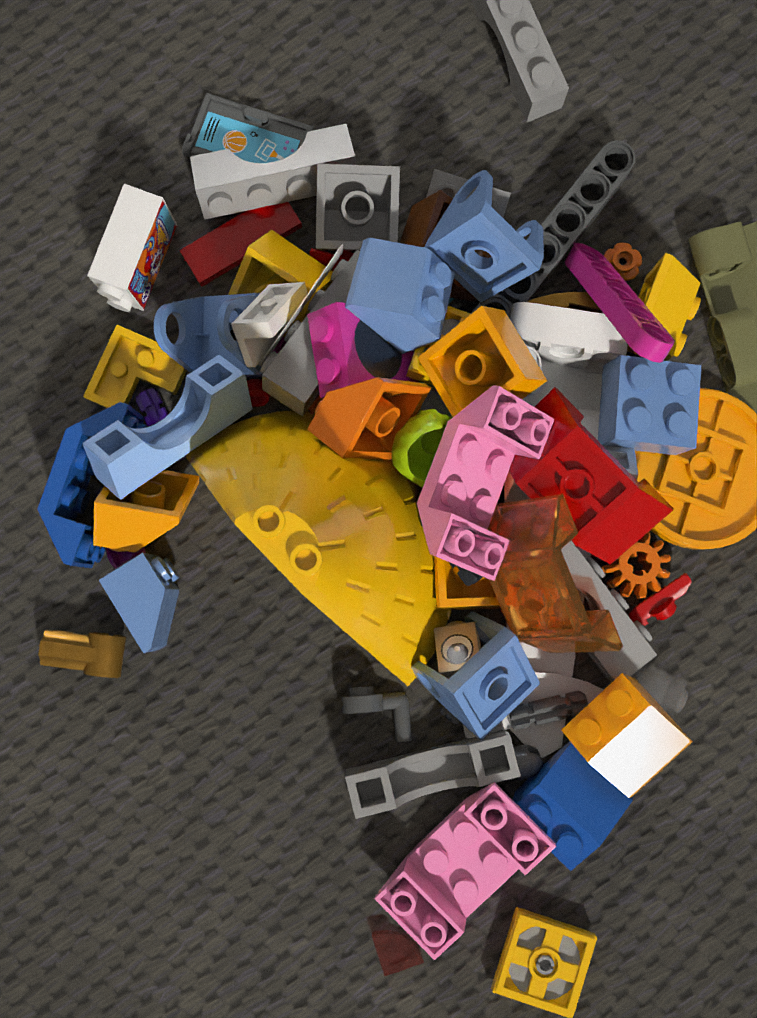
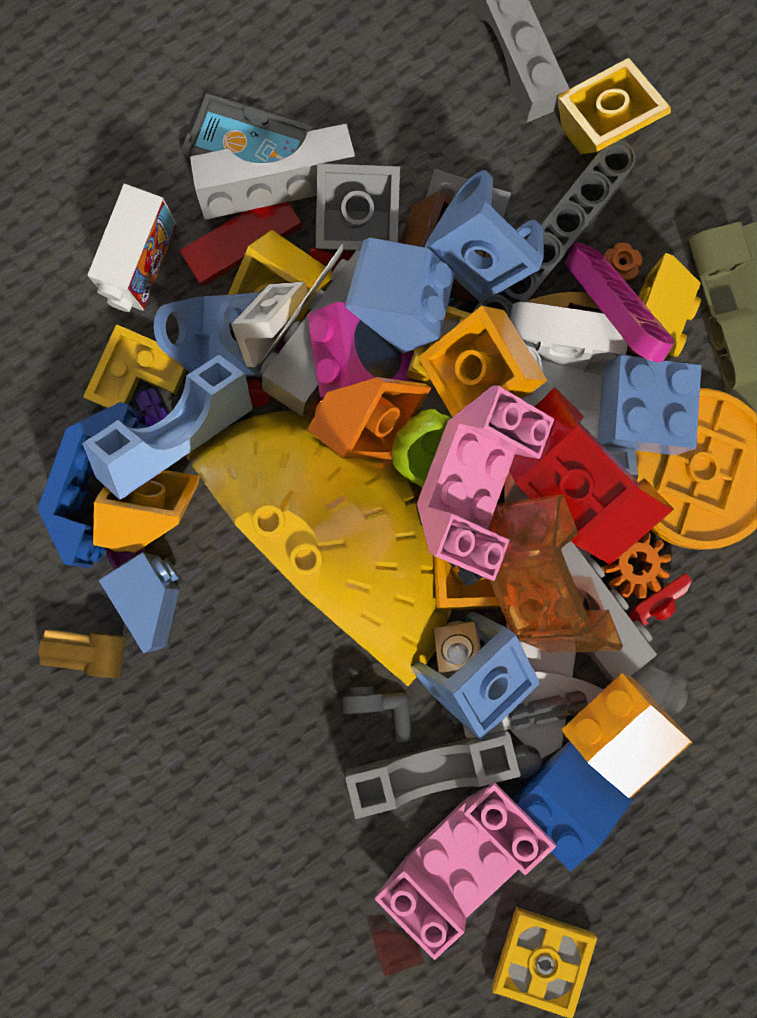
(609, 107): none -> yellow slope

